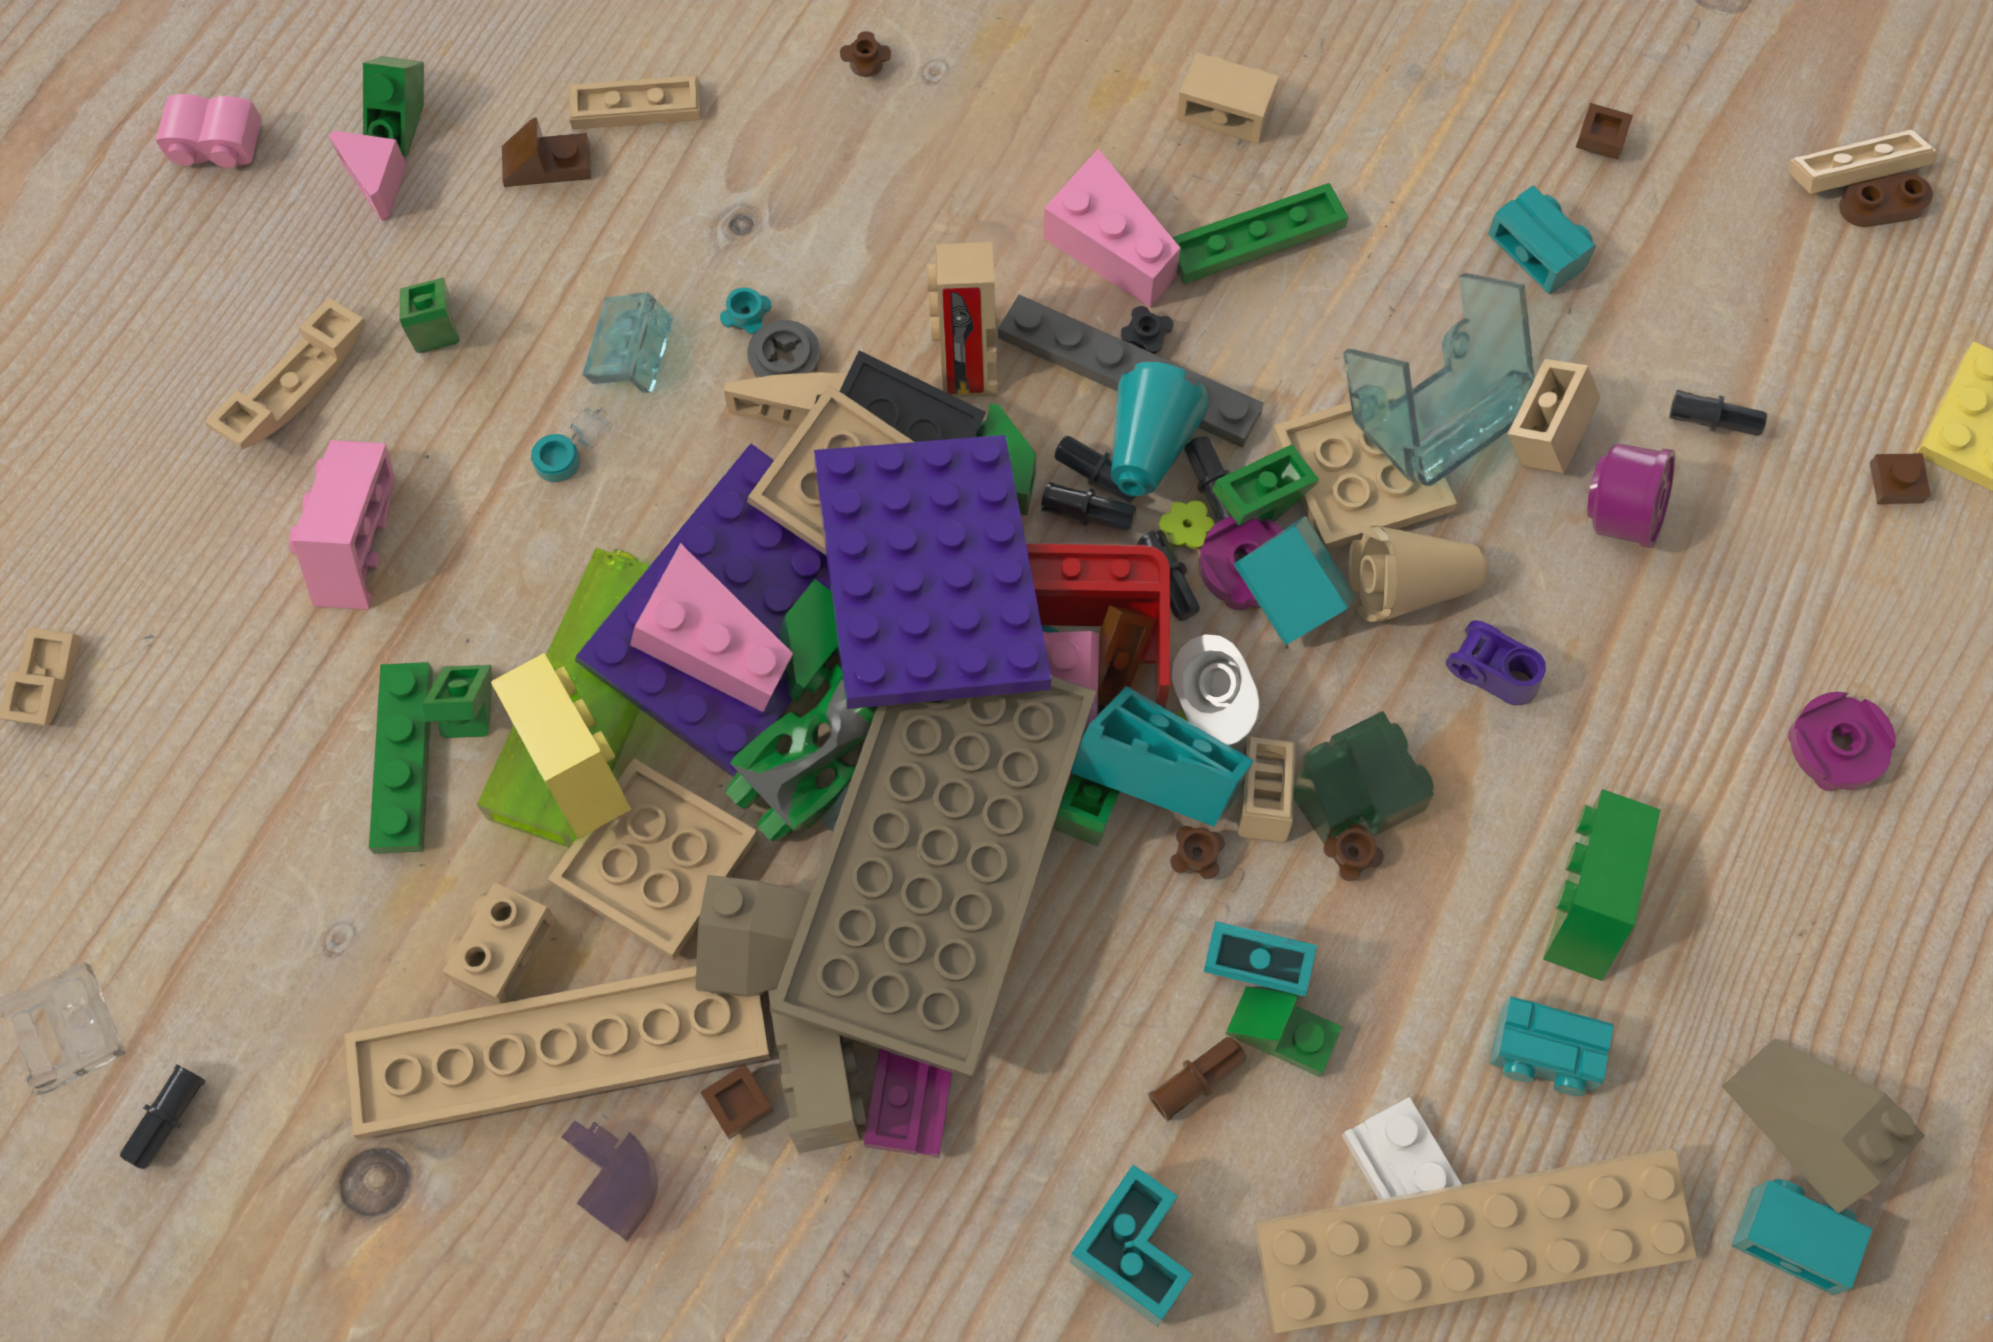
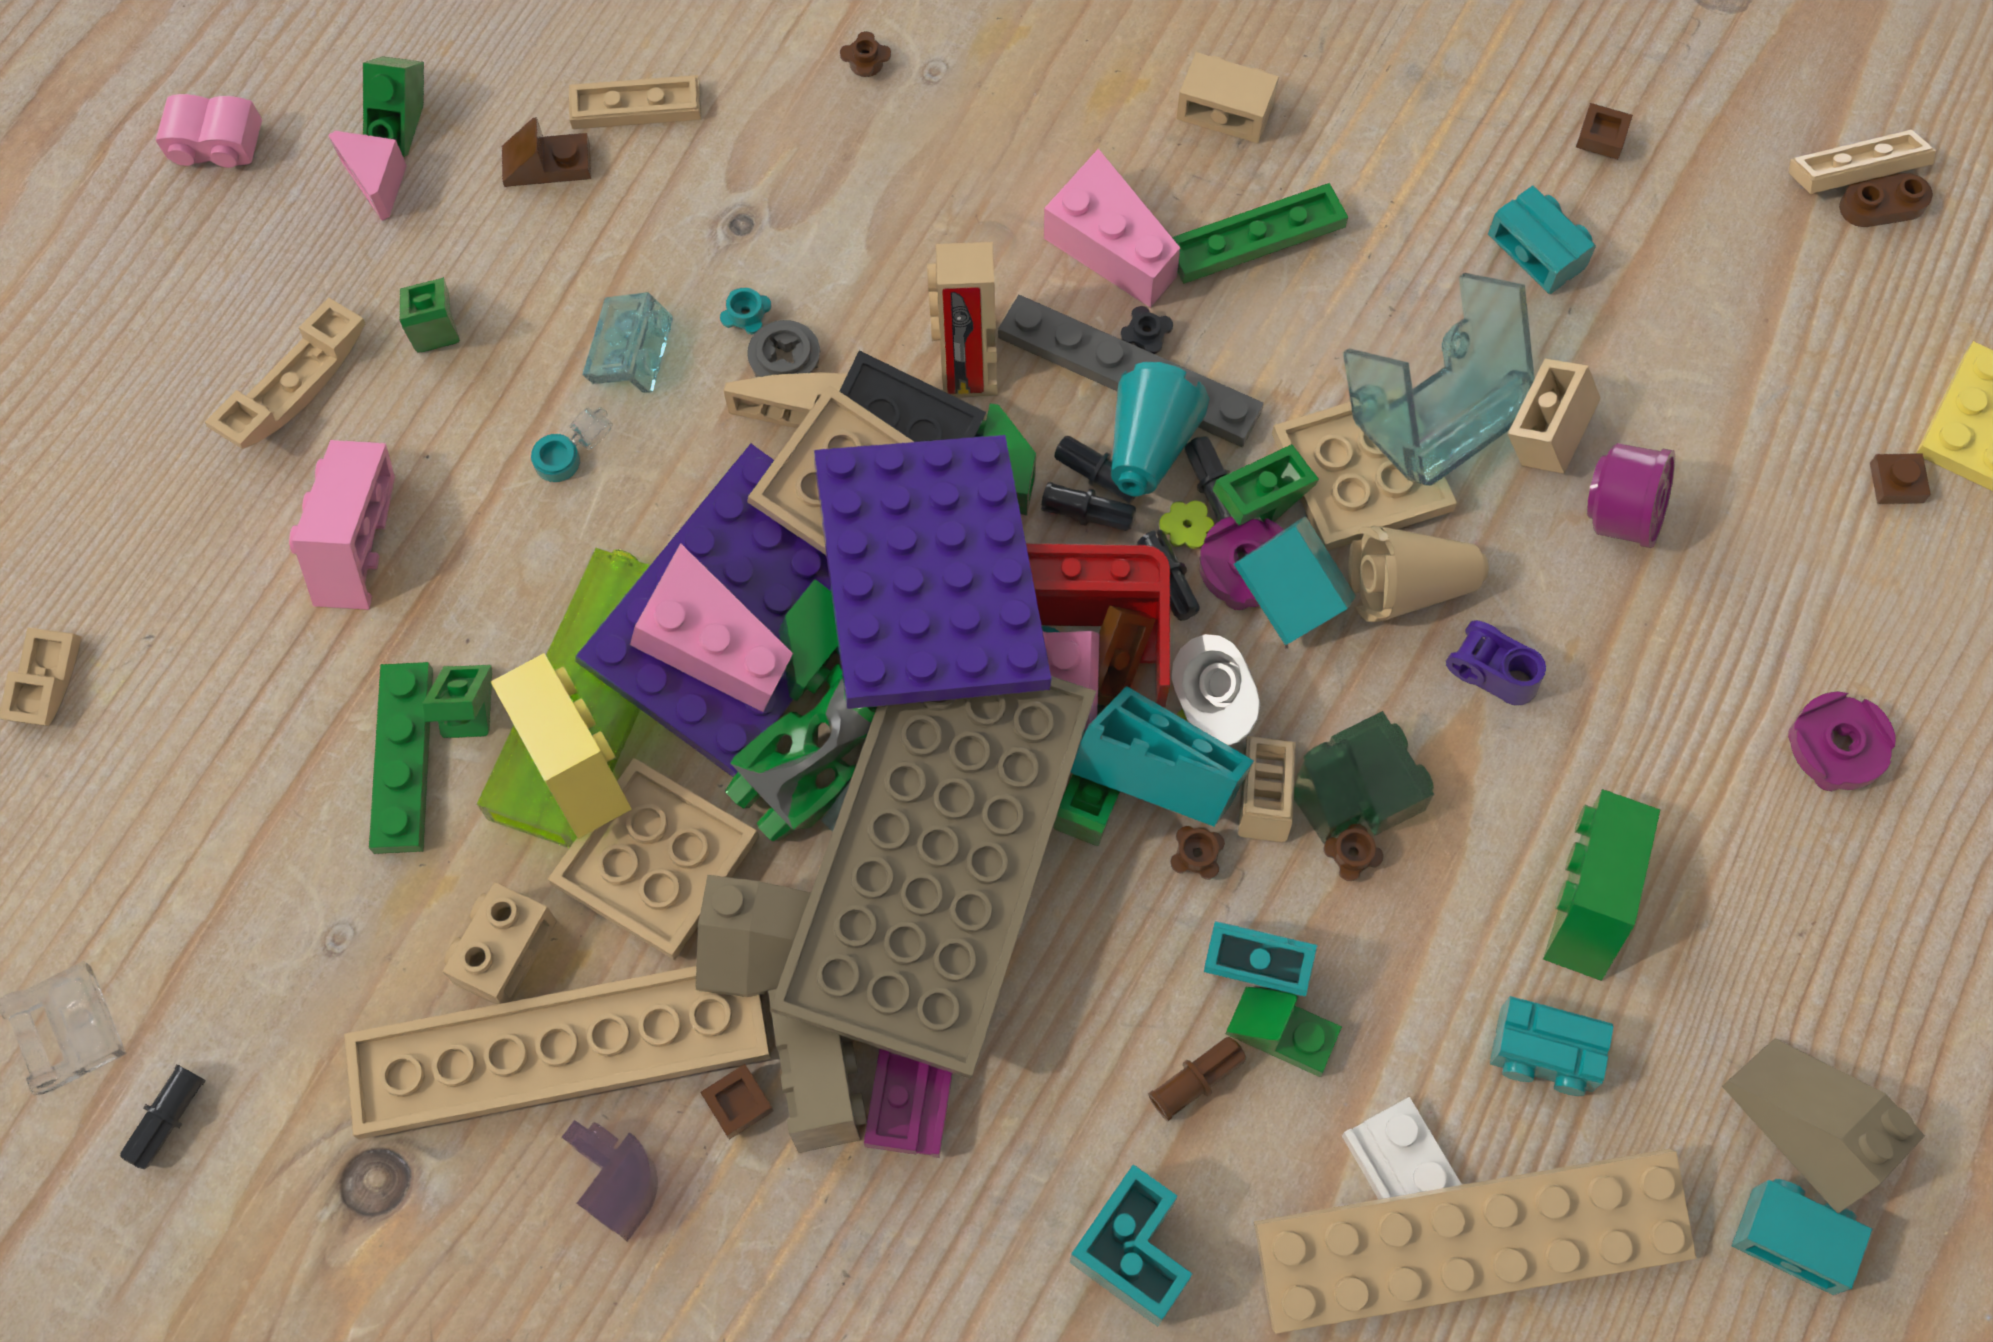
(1716, 413): black axle -> none

